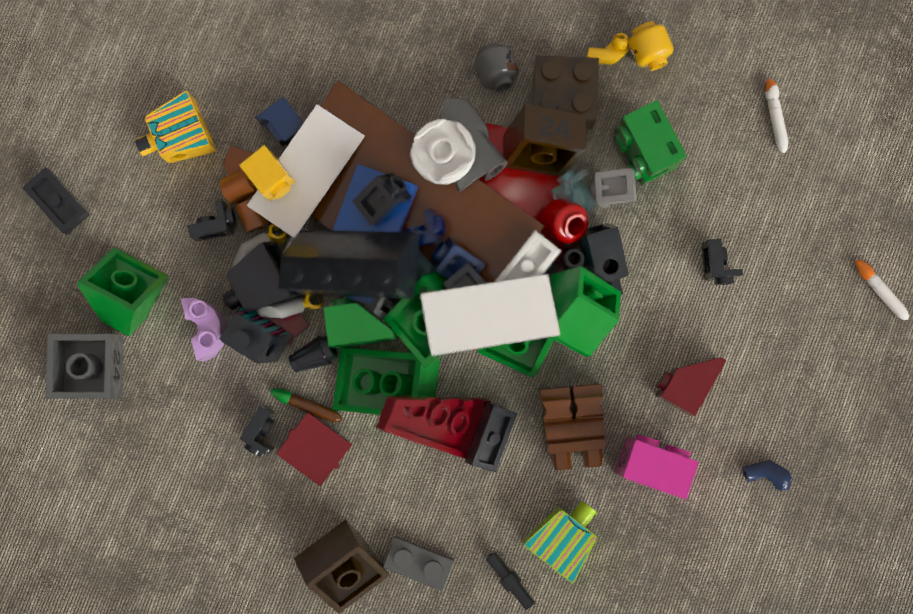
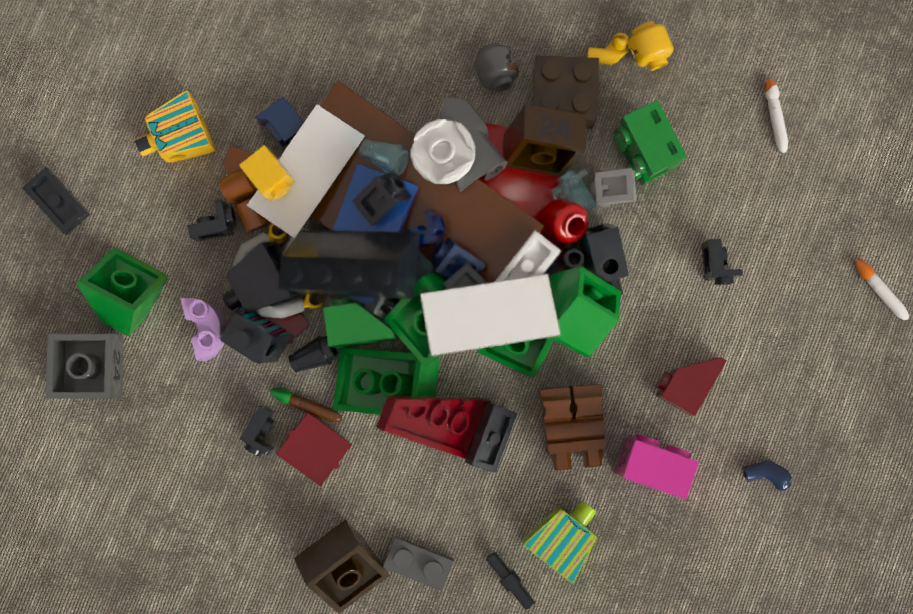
(385, 155): none -> clear light blue cone

